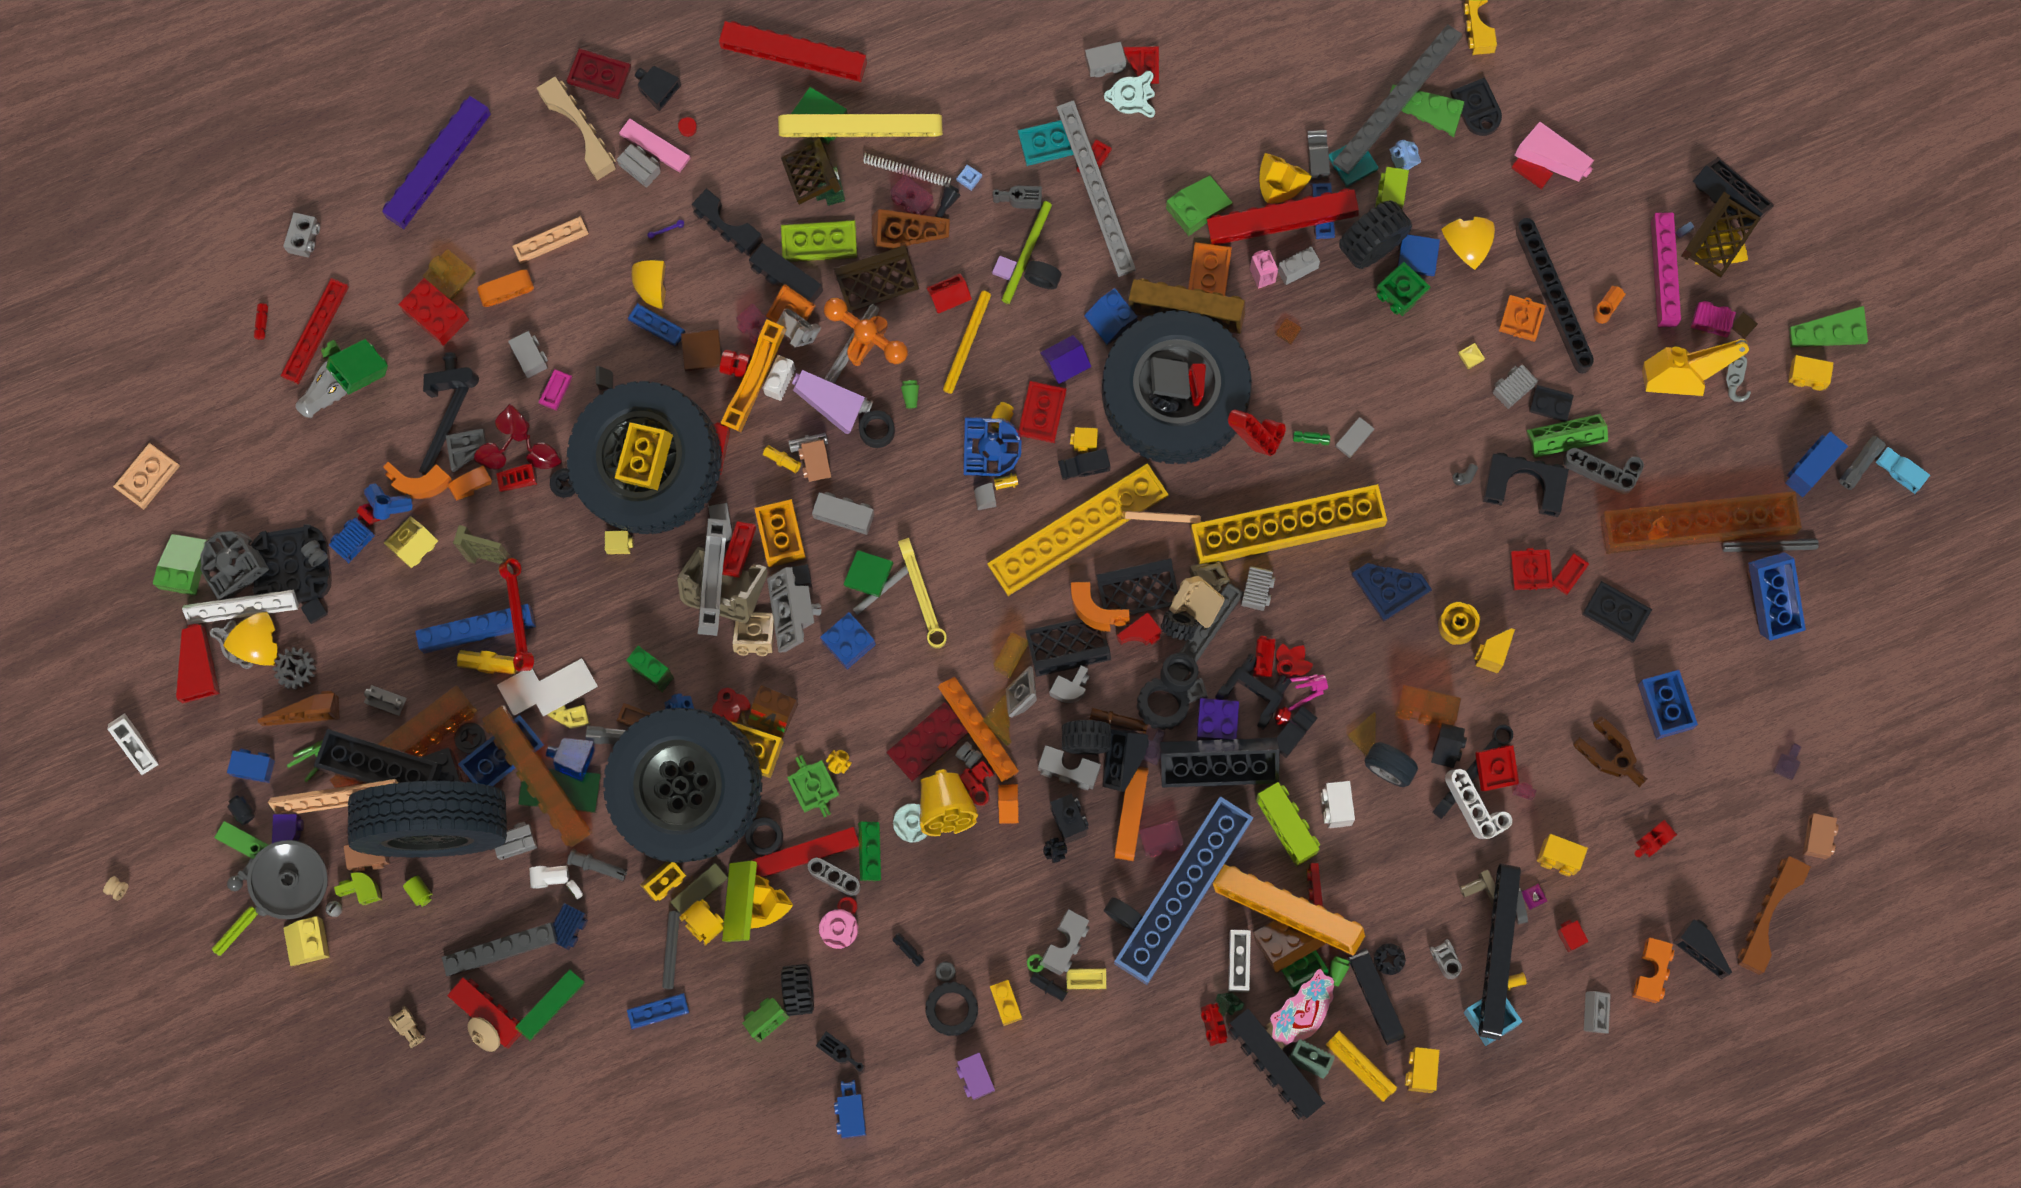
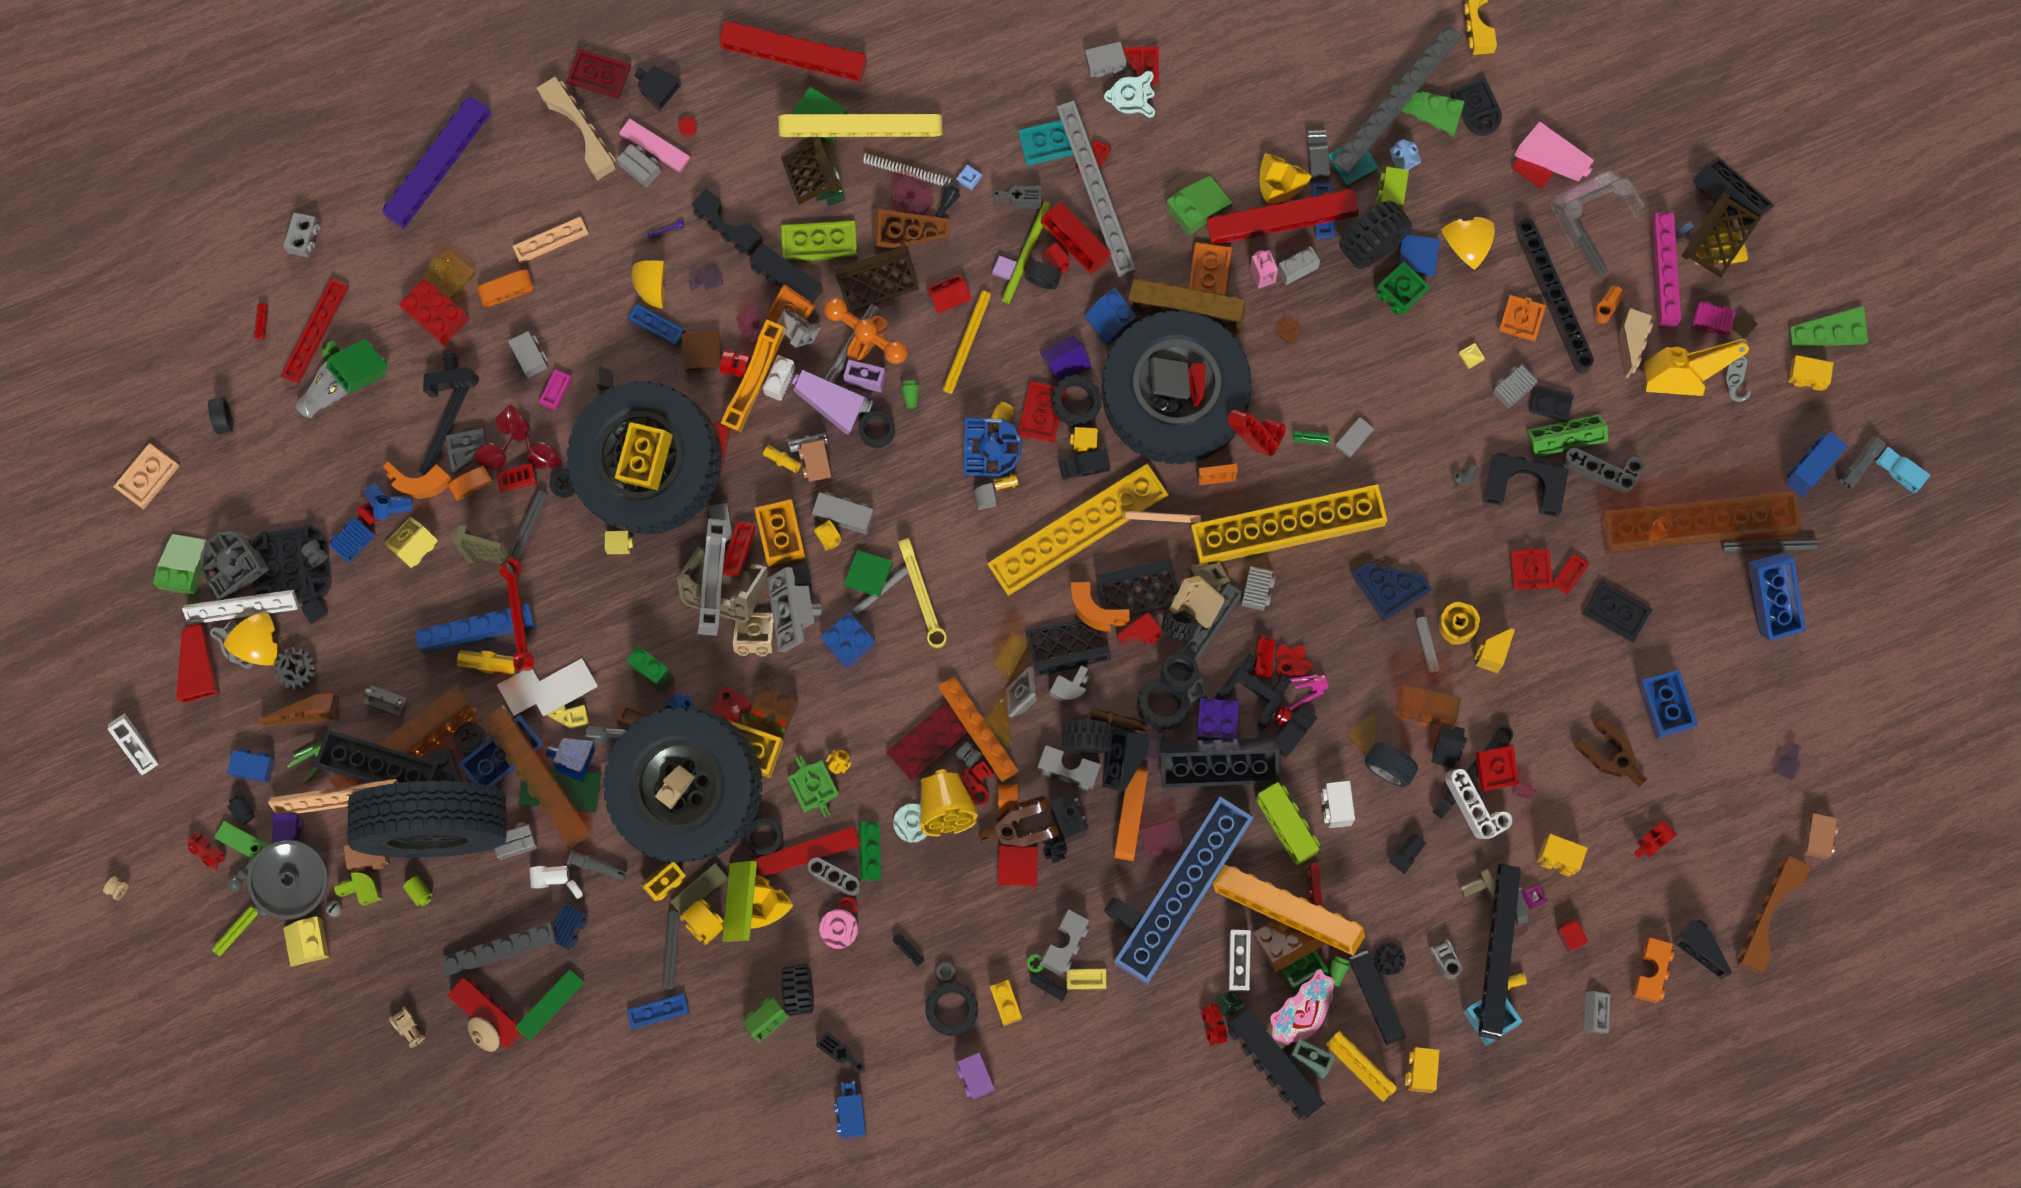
(210, 857): none -> red hinge
(220, 415): none -> black tyre
(528, 524): none -> dark grey axle
(674, 786): none -> tan slope
(708, 278): none -> clear purple plate
(828, 535): none -> yellow brick
(864, 376): none -> lavender brick
(1015, 836): none -> reddish brown piece
(1017, 866): none -> red tile
(1056, 257): none -> red brick
(1076, 238): none -> red brick
(1089, 387): none -> black tyre
(1217, 474): none -> orange tile
(1405, 856): none -> black piece
(1427, 644): none -> light grey axle
(1568, 202): none -> clear windscreen
(1590, 251): none -> dark grey axle
(1633, 339): none -> tan slope

